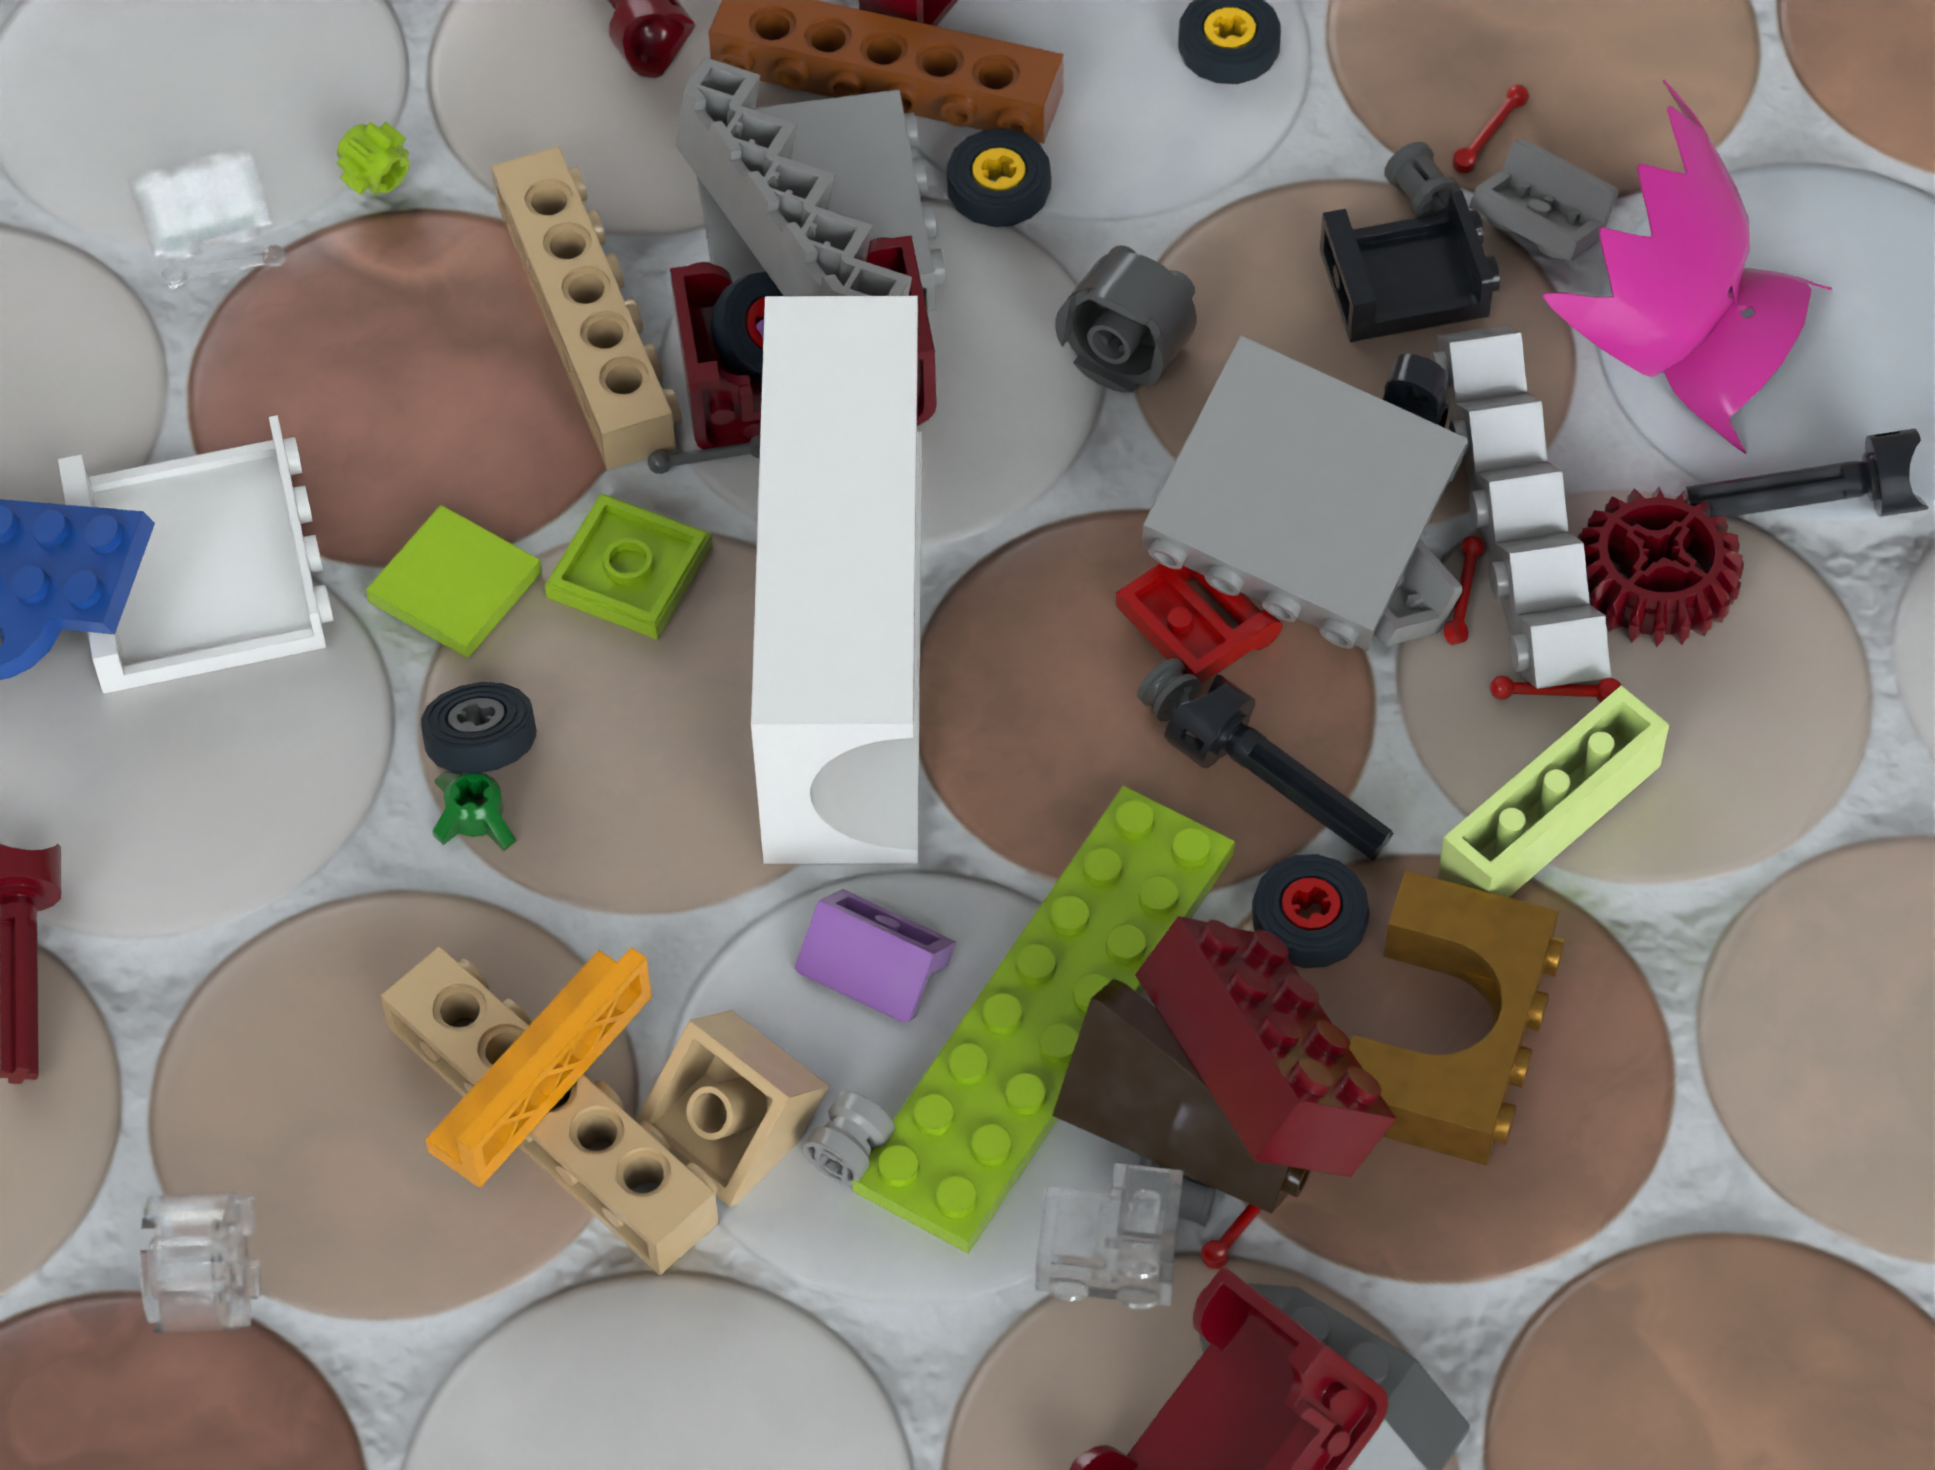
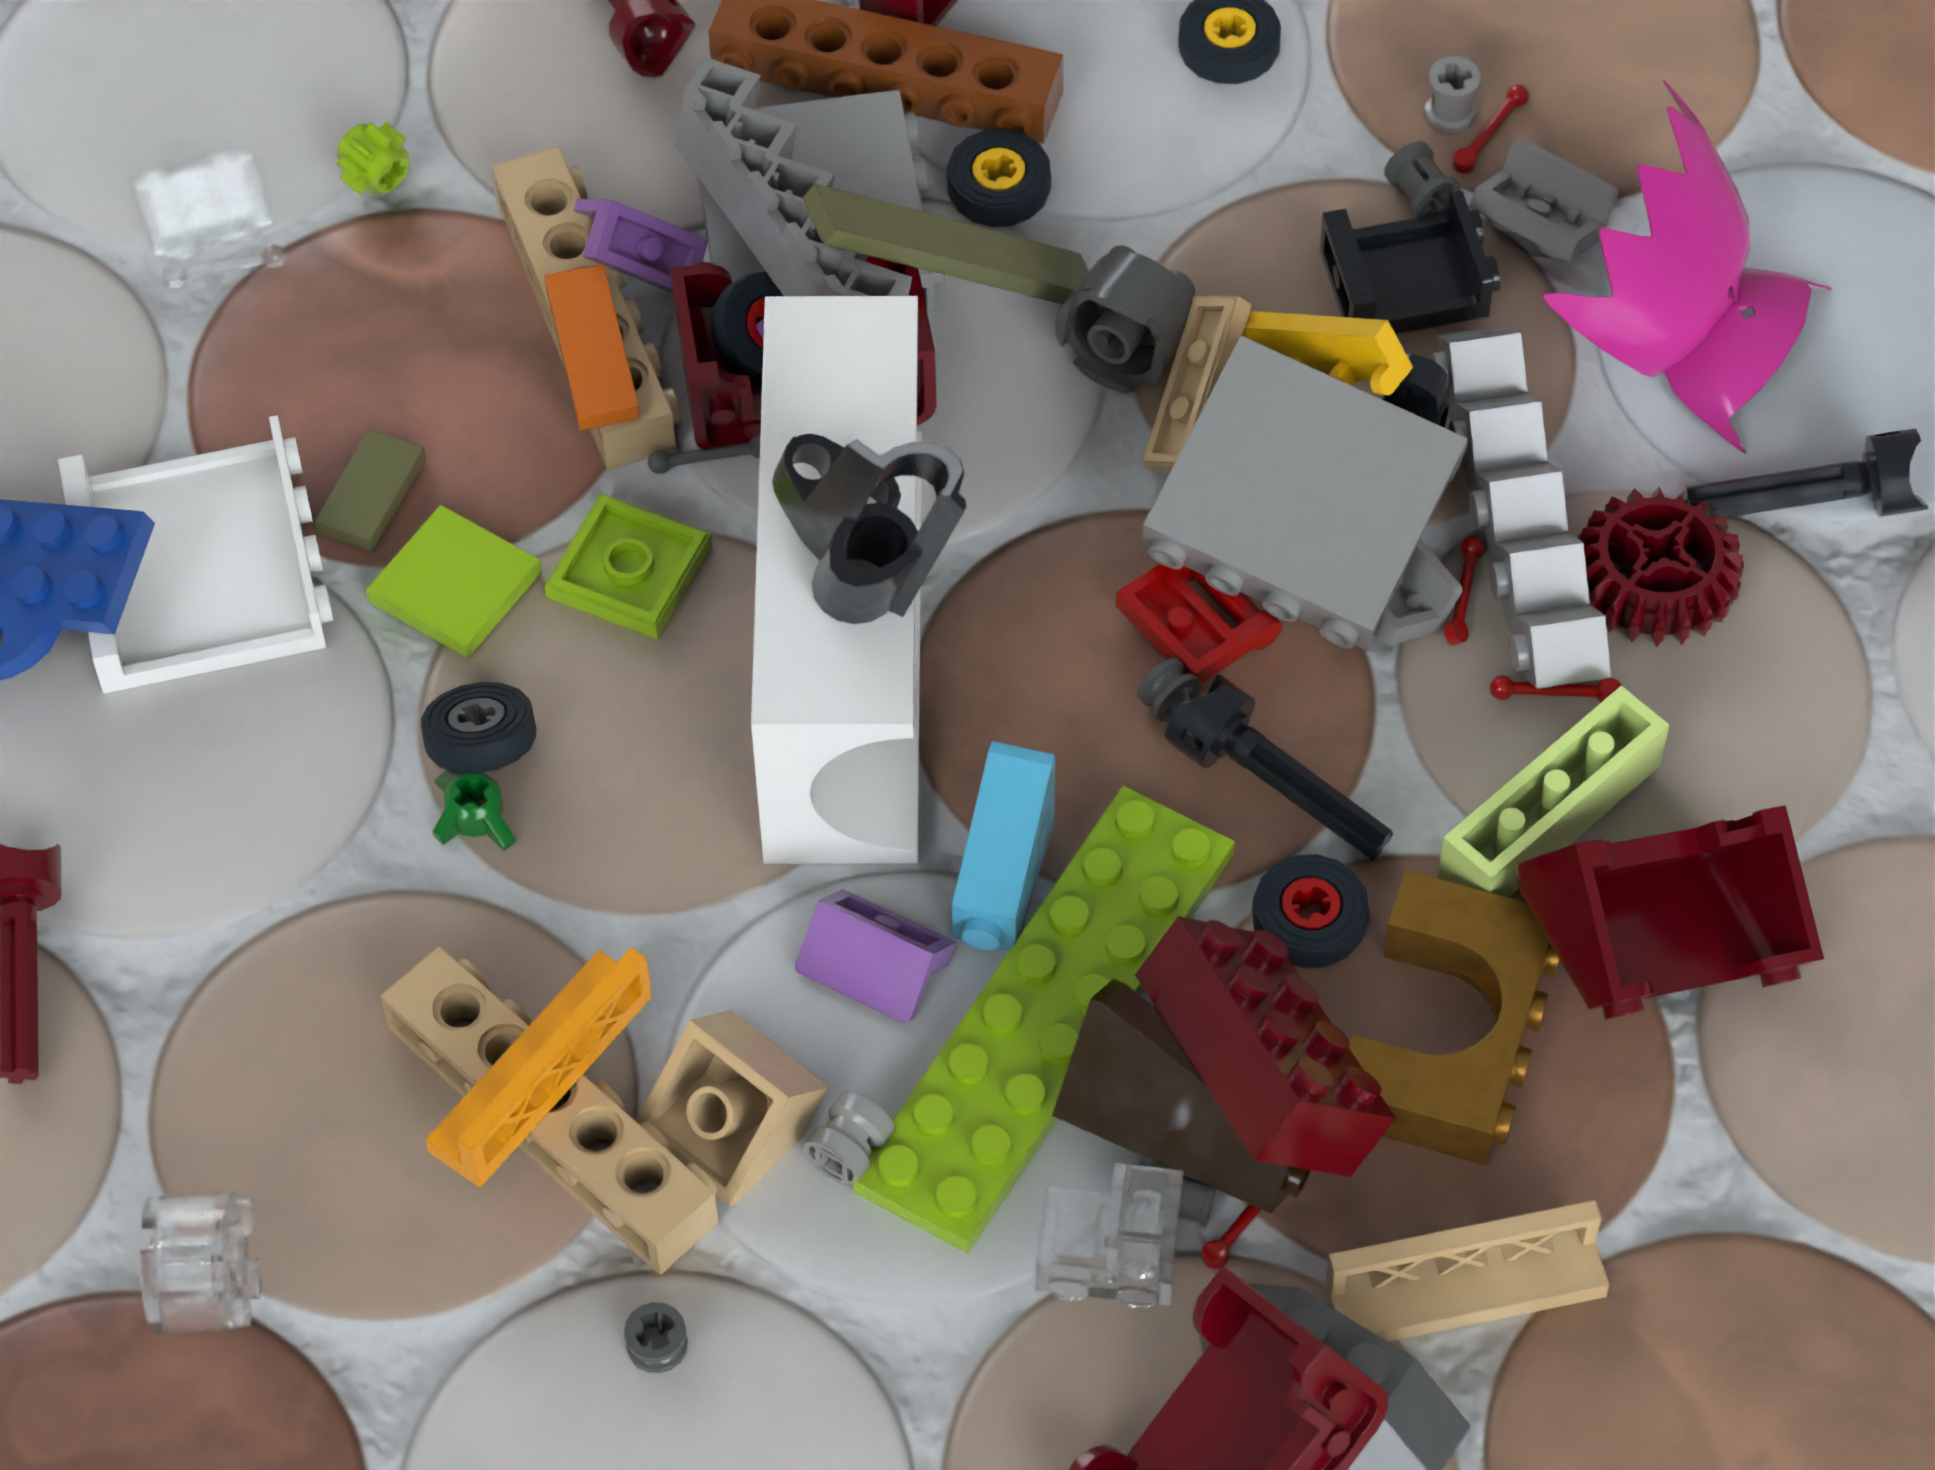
(370, 490): none -> olive tile
(592, 347): none -> orange tile
(638, 242): none -> medium lavender panel
(659, 1316): none -> dark grey bush
(840, 526): none -> black panel
(943, 245): none -> olive tile
(1004, 847): none -> medium azure slope
(1202, 353): none -> tan tile
(1336, 346): none -> yellow hinge
(1452, 85): none -> light grey bush
(1470, 1273): none -> tan fence
(1675, 910): none -> dark red windscreen

